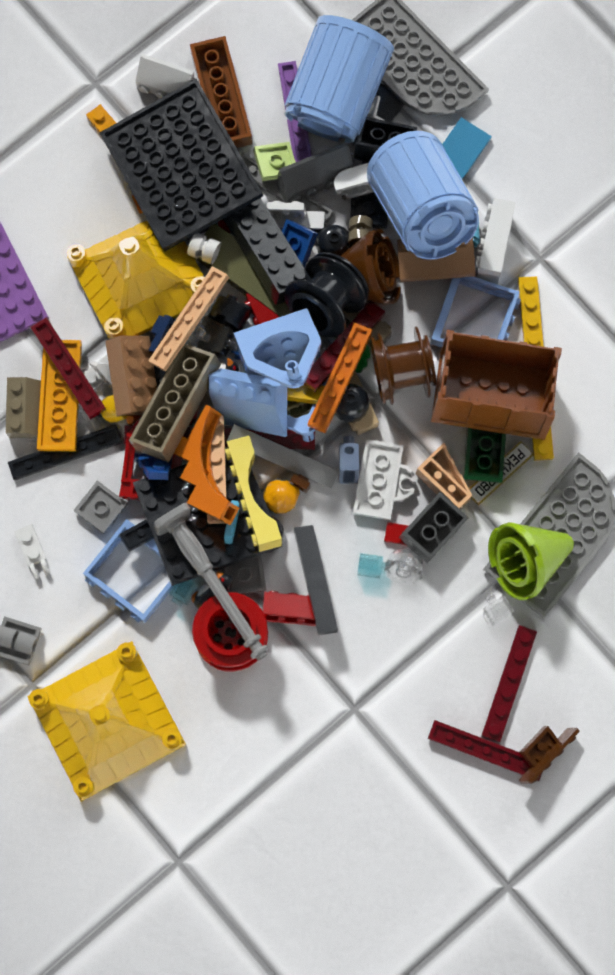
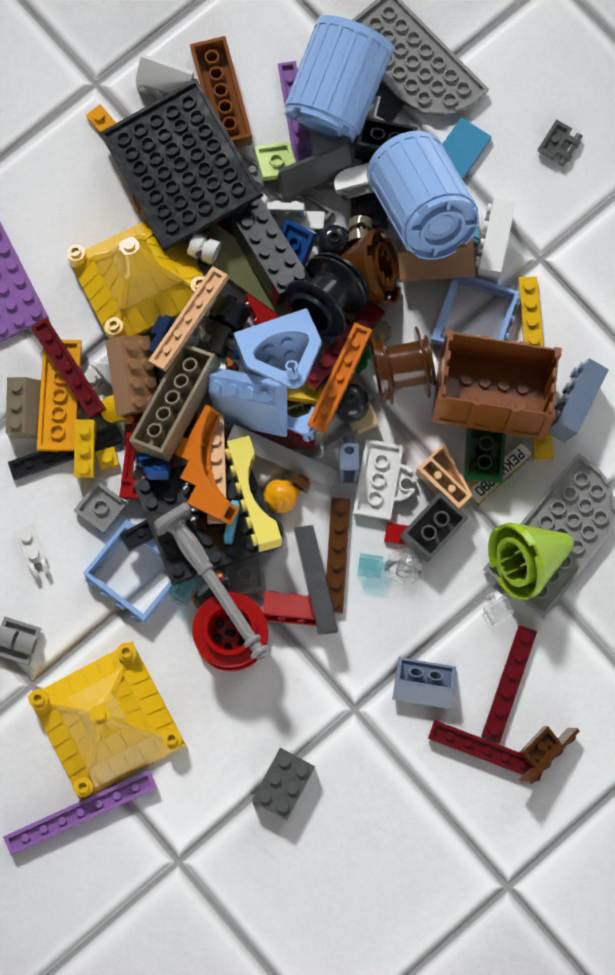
(80, 812): none -> medium lavender plate
(85, 448): none -> yellow arch
(107, 458): none -> yellow plate
(283, 783): none -> dark grey brick
(337, 551): none -> reddish brown plate
(424, 683): none -> sand blue slope
(555, 139): none -> dark grey plate
(577, 399): none -> sand blue brick

